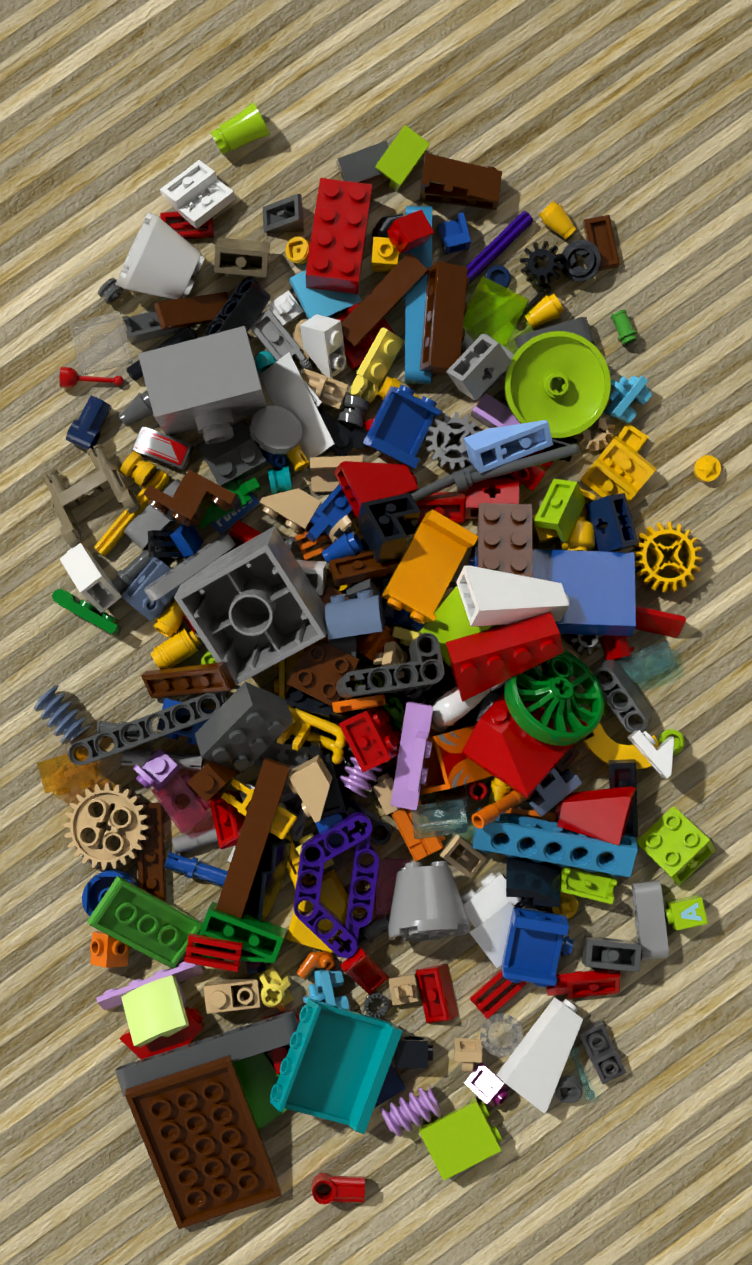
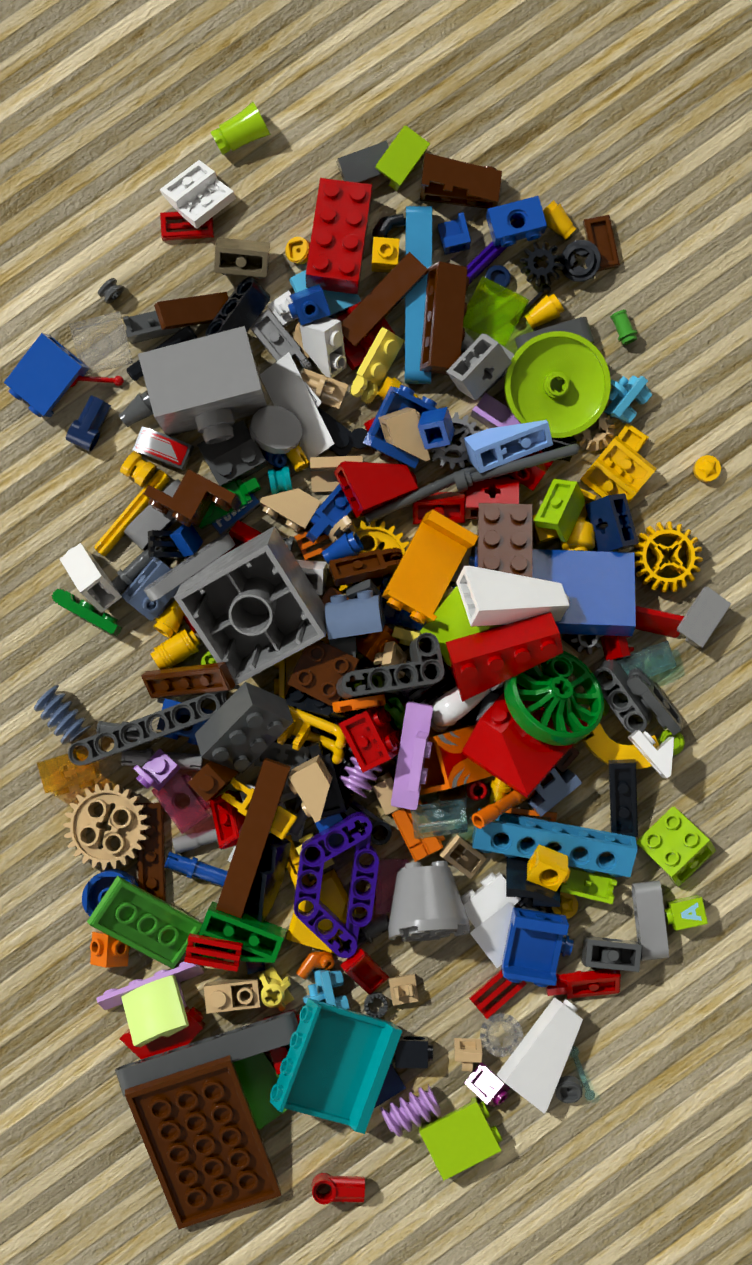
(44, 375): none -> blue panel
(65, 499): dark tan connector -> none
(160, 261): white cone -> none
(264, 361): teal hinge -> none
(284, 215): dark grey slope -> none
(309, 305): none -> blue brick
(353, 411): dark grey wheel -> none
(387, 524): black brick -> none
(402, 431): none -> tan slope
(410, 231): red brick -> none
(436, 428): none -> blue brick
(436, 993): red slope -> none
(527, 211): none -> blue brick
(548, 868): none -> yellow brick
(597, 813): red slope -> none
(601, 1051): flat silver slope -> none
(654, 699): none -> dark grey hinge
(703, 617): none -> light grey panel

